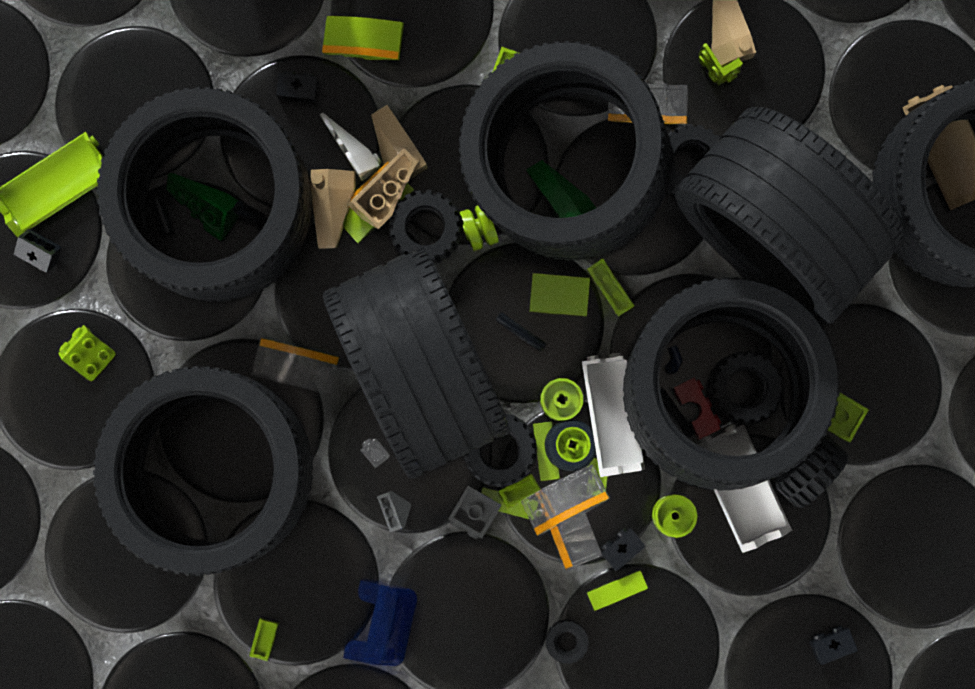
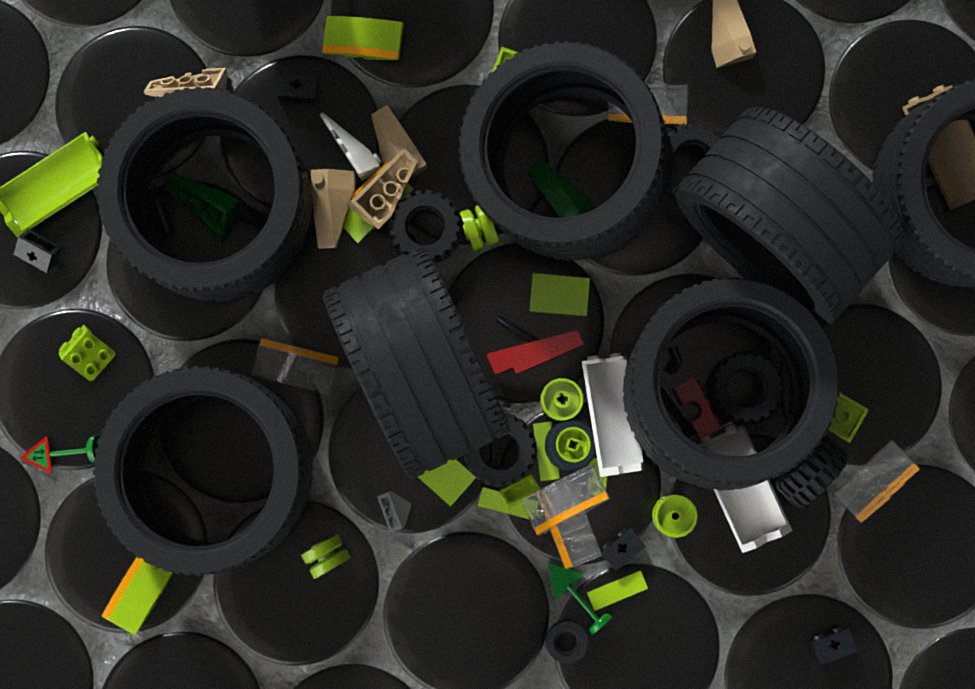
(41, 456): none -> green piece
(136, 596): none -> lime slope
(210, 77): none -> tan wedge
(264, 639): lime tile -> none
(326, 556): none -> lime wheel
(374, 452): clear bracket -> none
(389, 624): clear blue windscreen -> none
(448, 480): none -> lime tile
(474, 512): dark grey plate -> none
(534, 353): none -> red wedge
(563, 580): none -> green piece
(610, 287): lime tile -> none
(716, 71): lime bracket -> none
(876, 481): none -> clear slope

